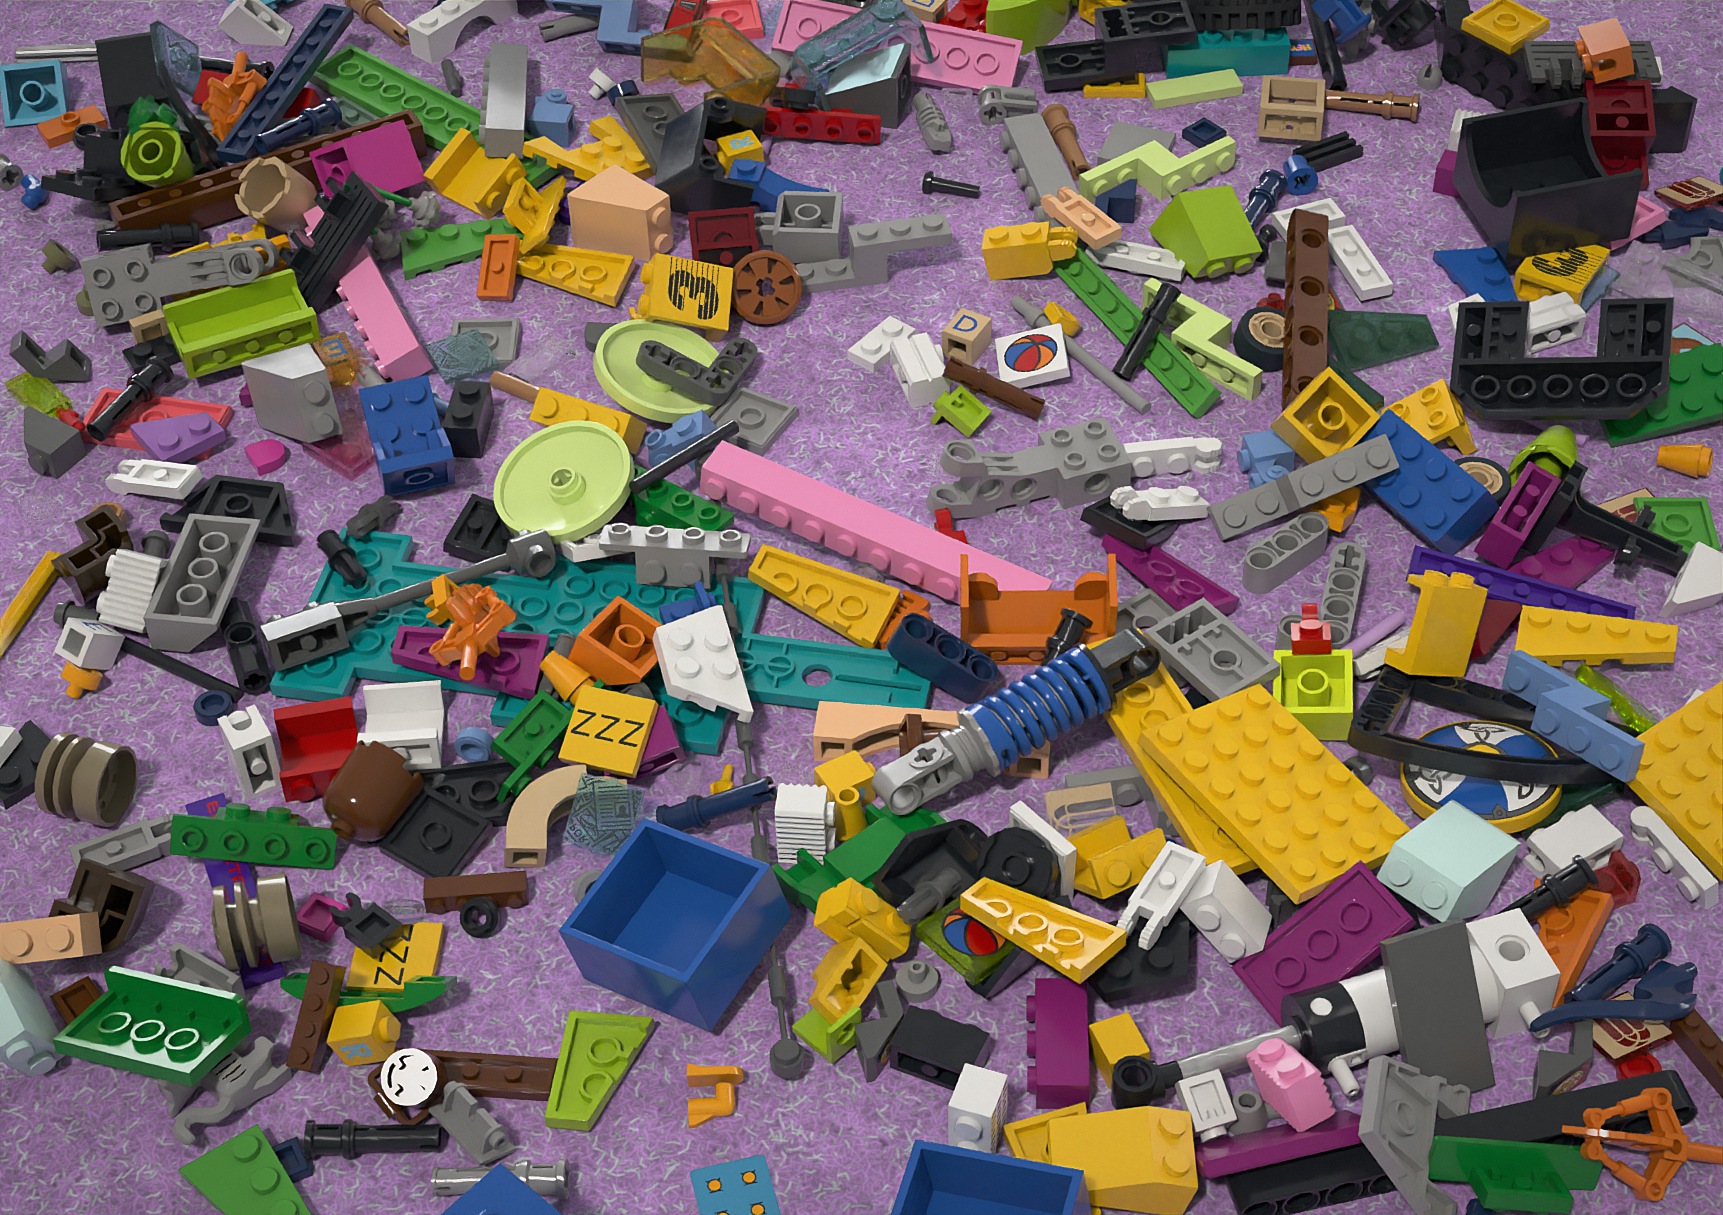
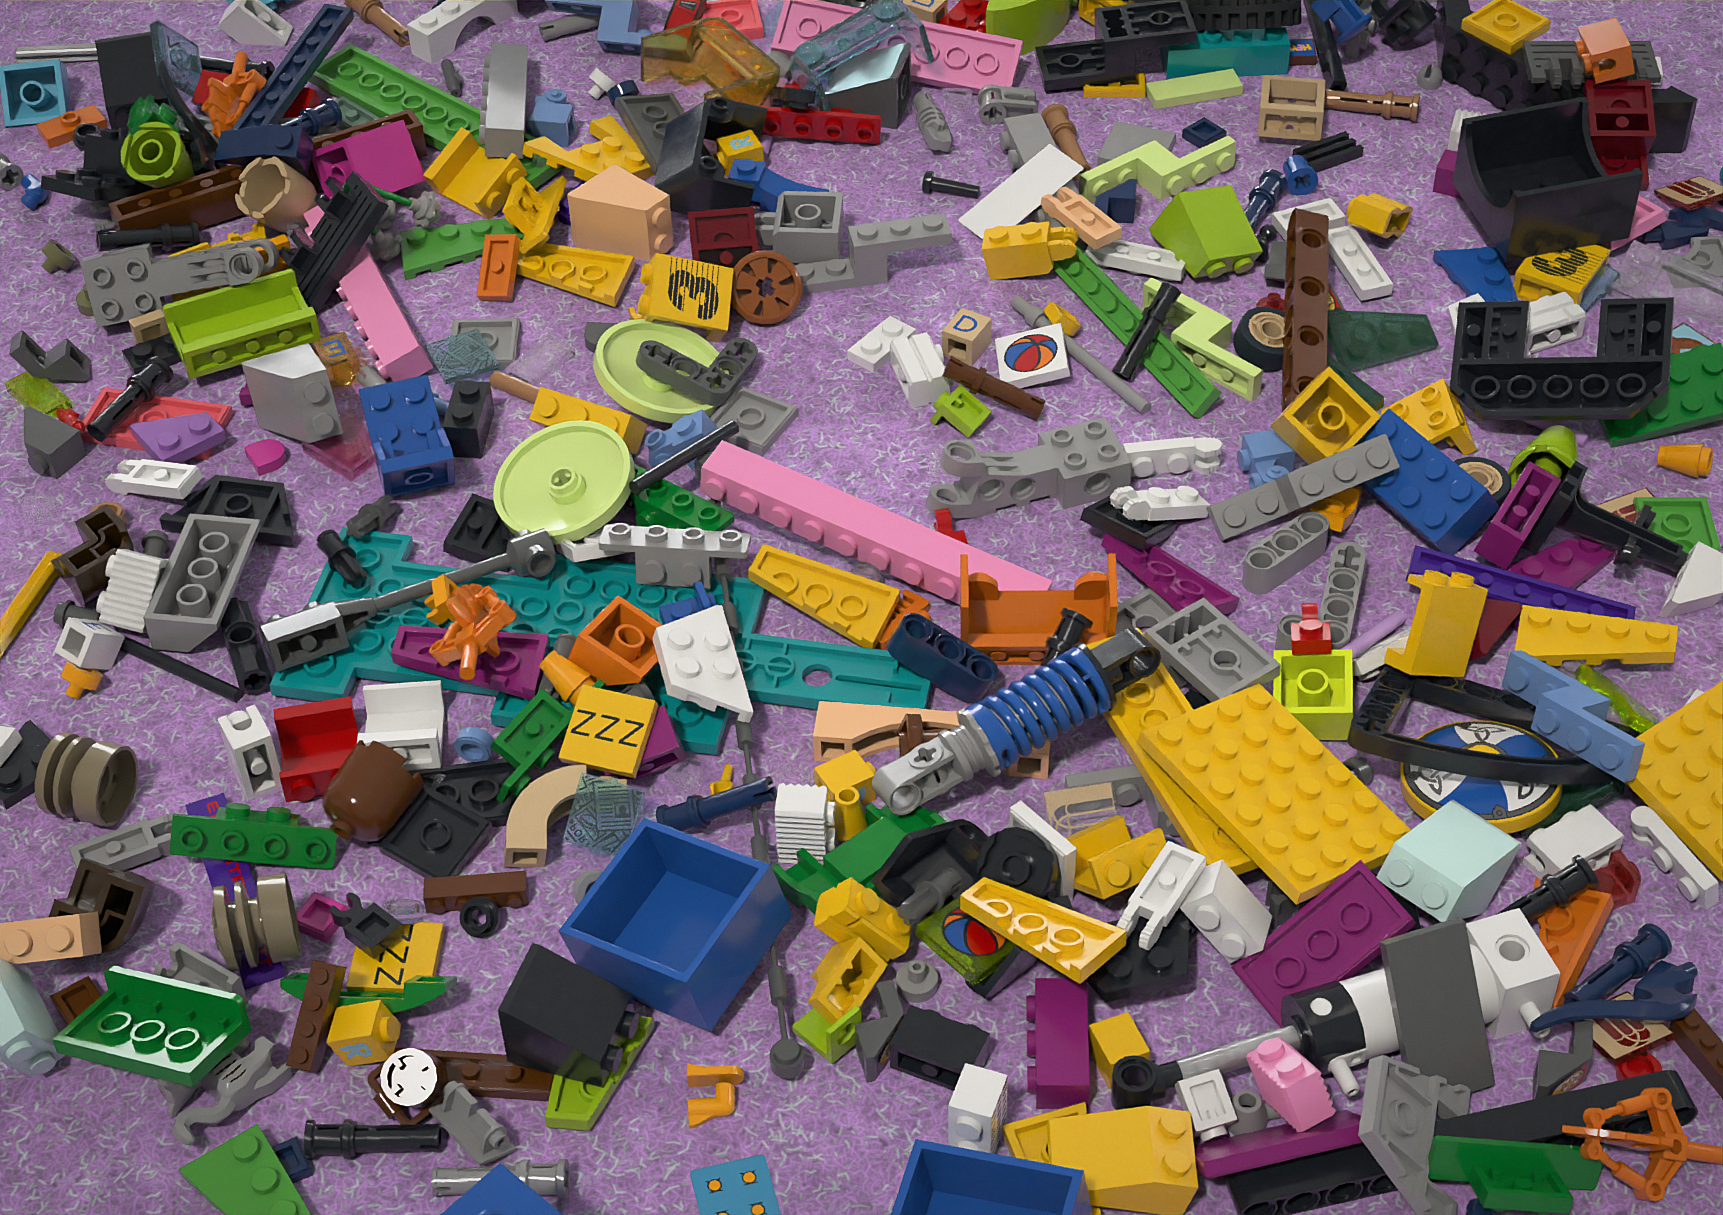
(211, 706): dark blue tile -> none
(265, 141): none -> dark blue slope
(565, 1019): none -> black slope
(1022, 191): none -> white sticker
(1379, 215): none -> yellow brick

